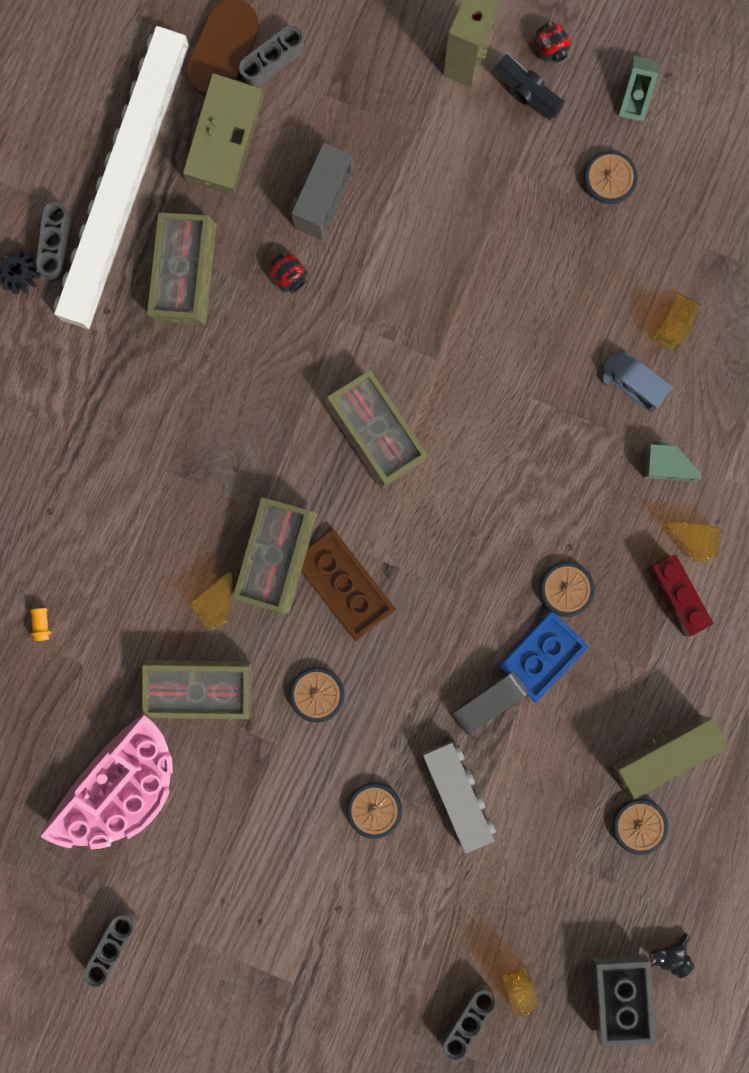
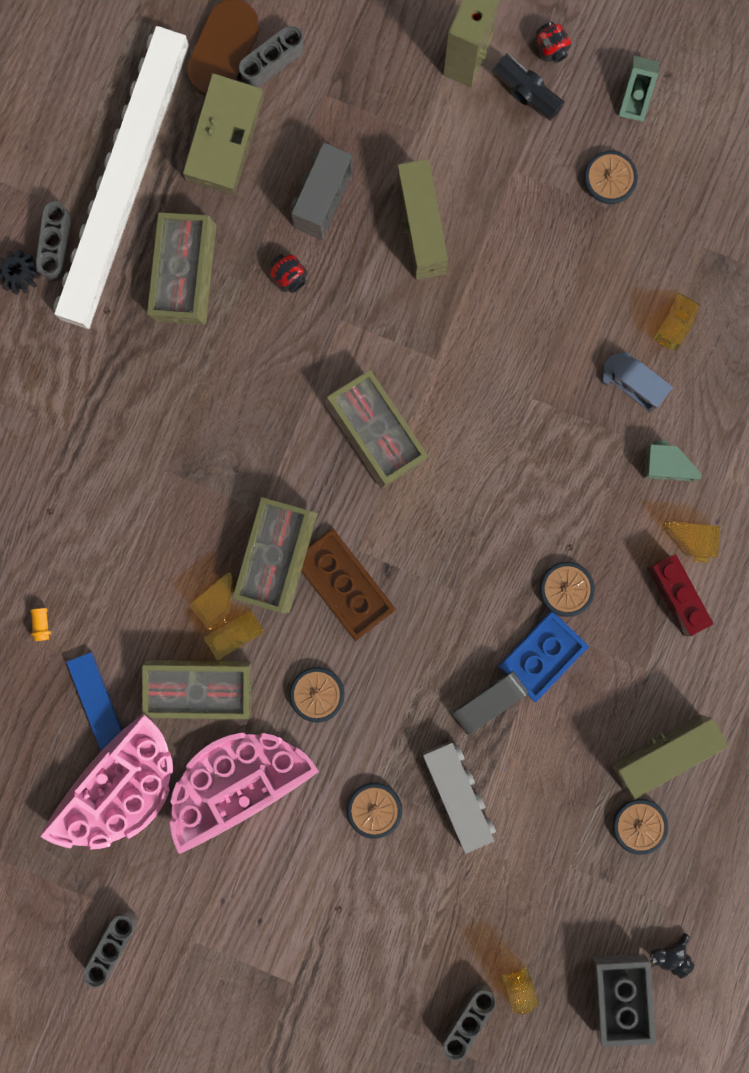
(95, 698): none -> blue tile
(233, 783): none -> bright pink brick
(234, 635): none -> clear yellow slope
(422, 219): none -> olive brick

